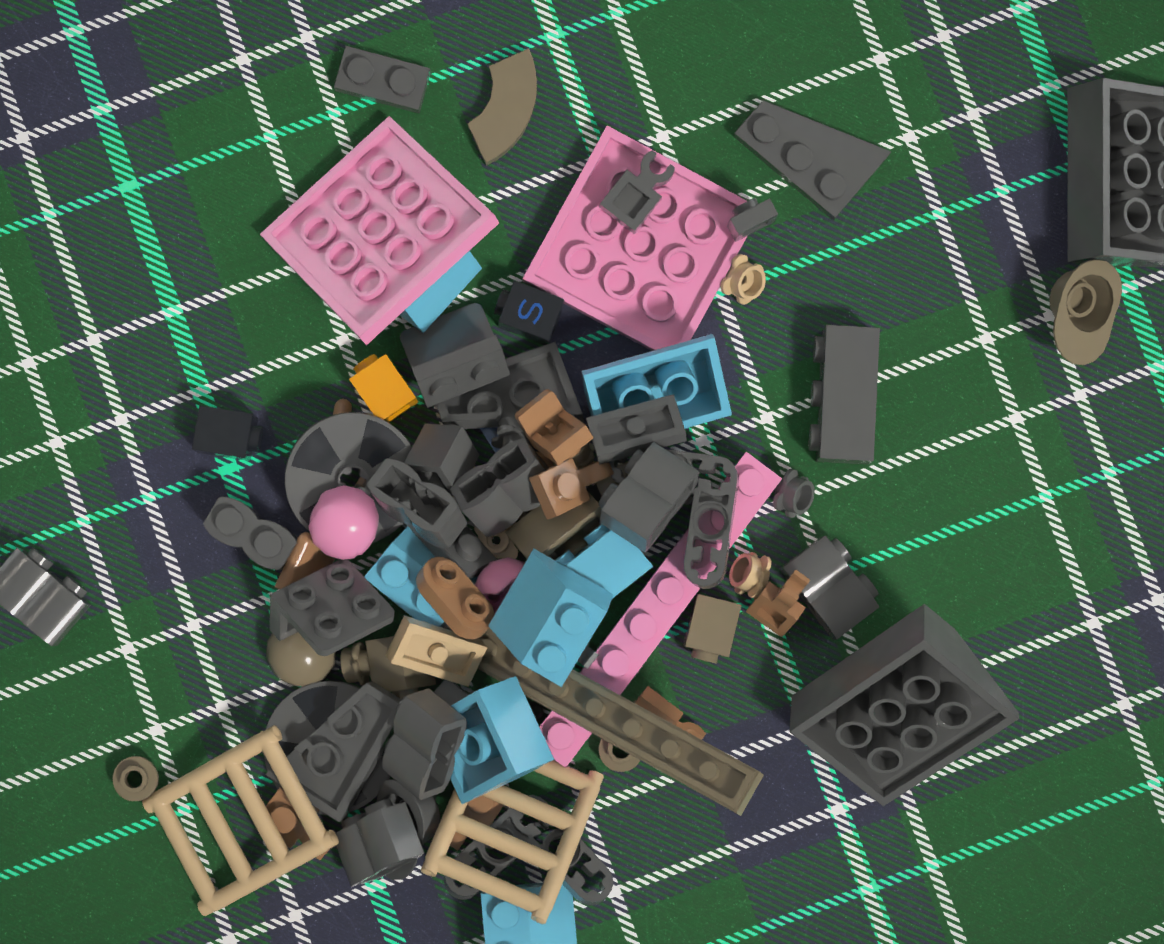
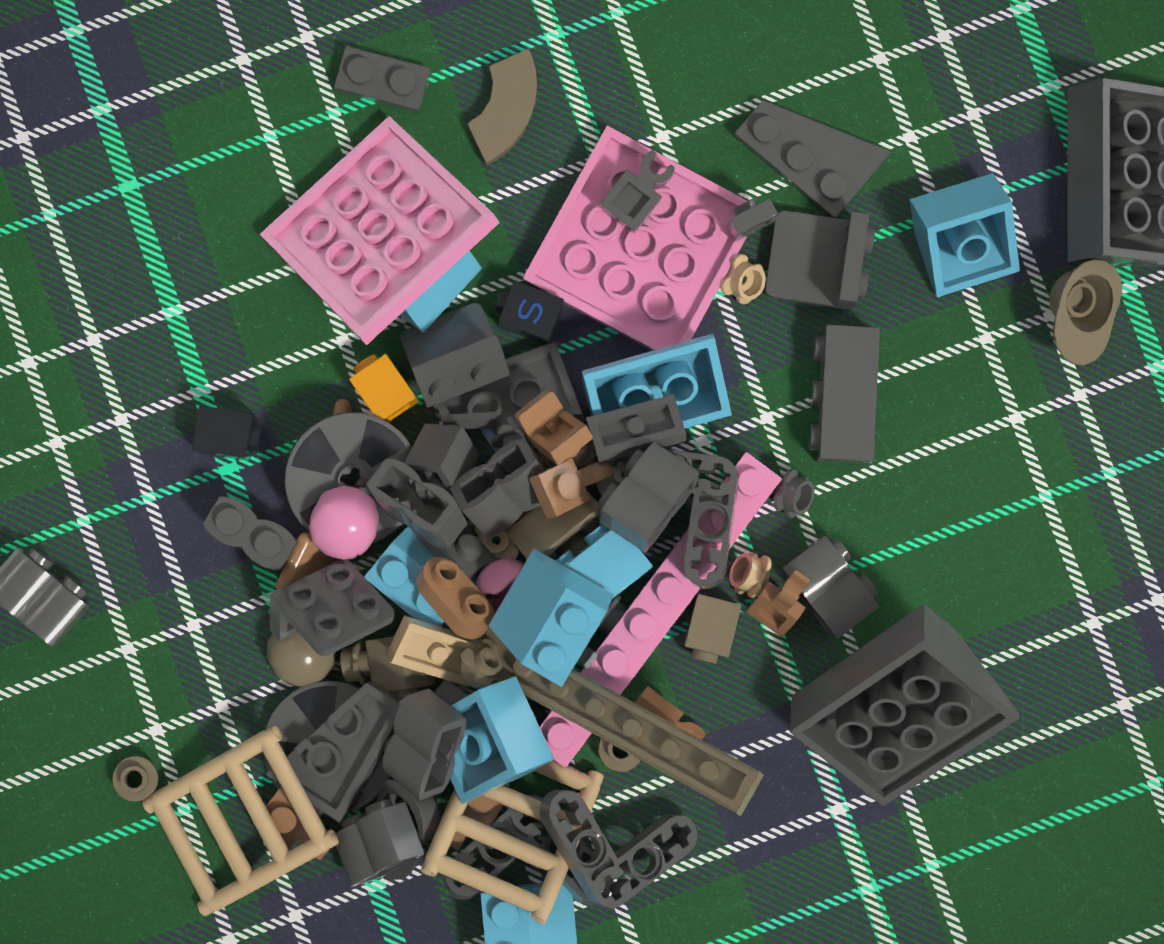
(482, 666): none -> dark tan plate
(606, 862): none -> dark grey beam
(613, 615): none -> dark grey plate
(819, 259): none -> dark grey bracket
(966, 234): none -> medium azure slope

